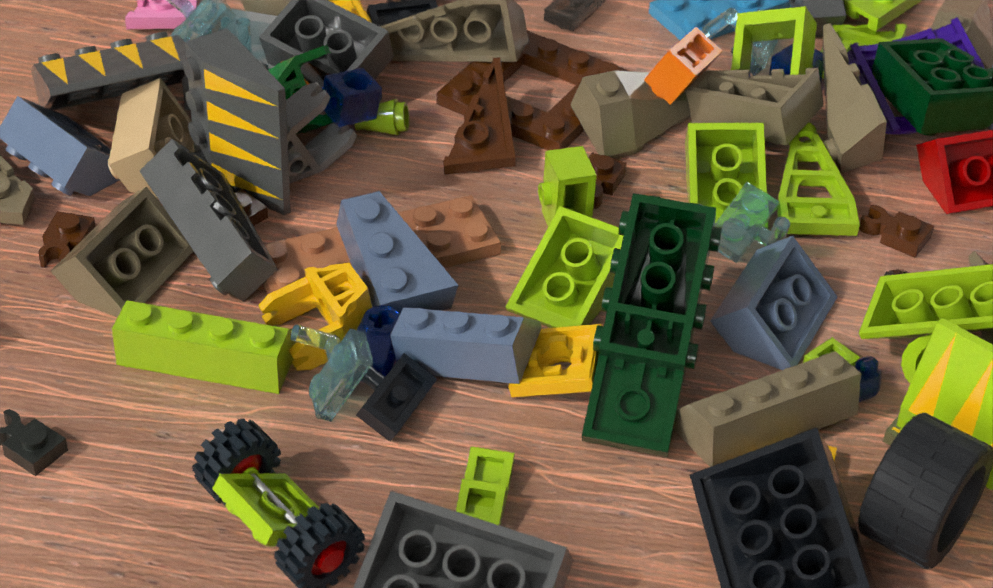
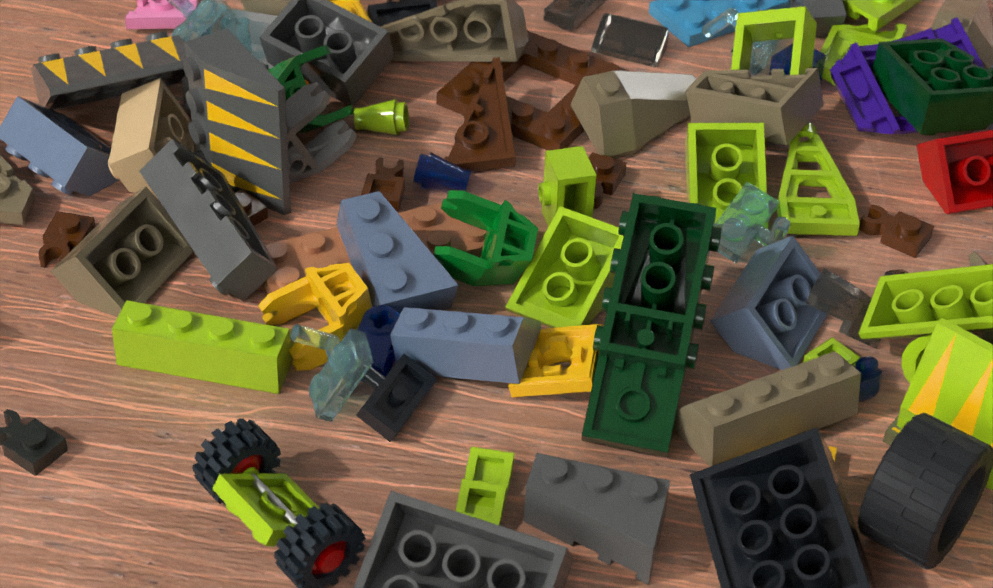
(352, 97): clear blue brick -> none
(387, 181): none -> reddish brown plate
(440, 174): none -> clear blue cone
(506, 246): none -> green piece
(599, 508): none -> dark grey wedge
(630, 40): none -> clear smoke slope
(682, 65): orange brick -> none
(842, 301): none -> clear smoke slope
(852, 113): dark tan wedge -> none

